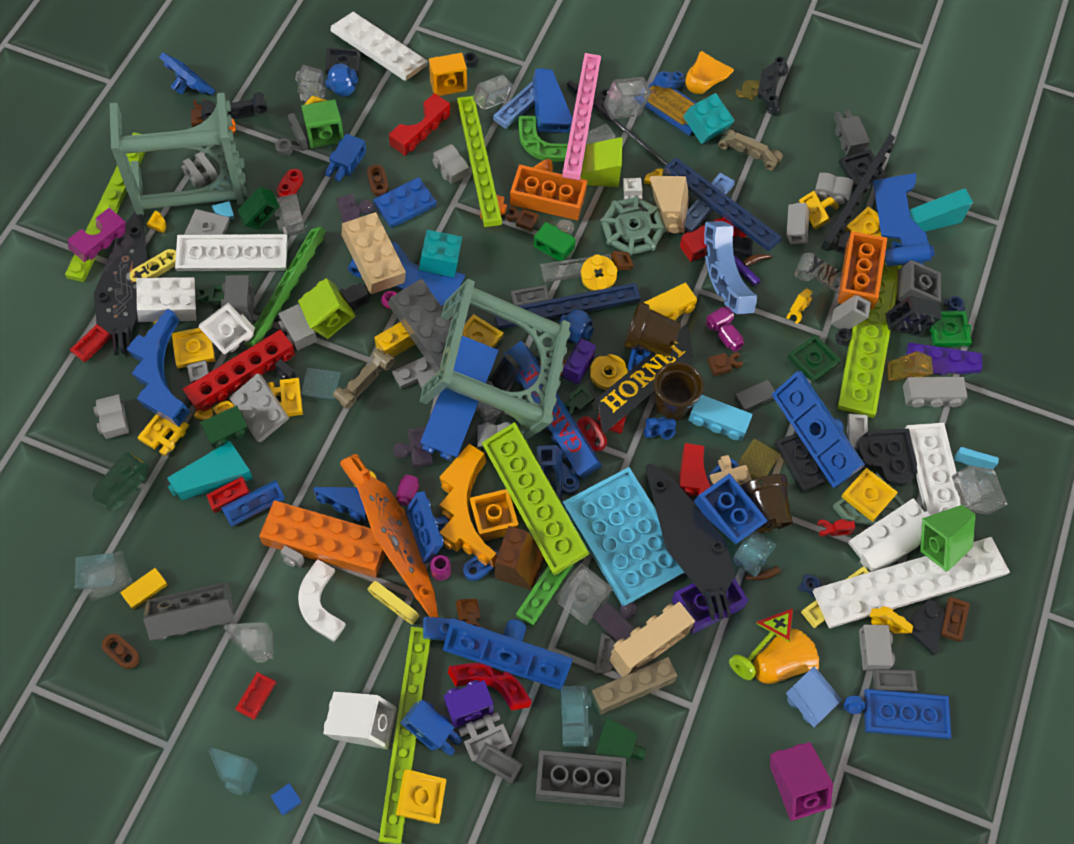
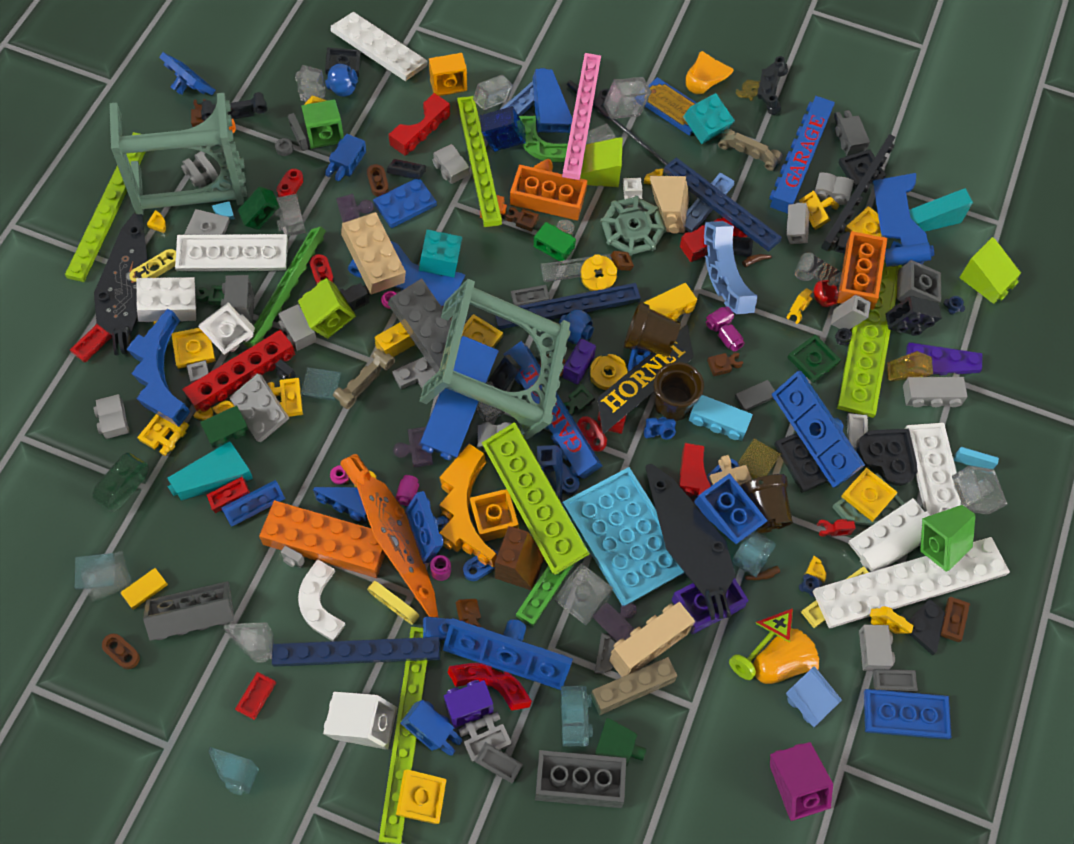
(88, 246): magenta arch -> none
(286, 799): blue tile -> none
(322, 272): none -> red plate
(338, 479): none -> dark pink plate
(356, 651): none -> dark blue plate
(406, 169): none -> black plate
(471, 59): black plate -> none
(503, 128): none -> clear blue brick
(670, 79): blue plate -> none
(746, 272): dark purple piece -> none
(802, 154): none -> blue brick
(816, 569): none -> yellow tile
(825, 294): none -> red hair
(854, 704): blue plate -> none
(951, 330): green plate -> none
(991, 272): none -> lime slope

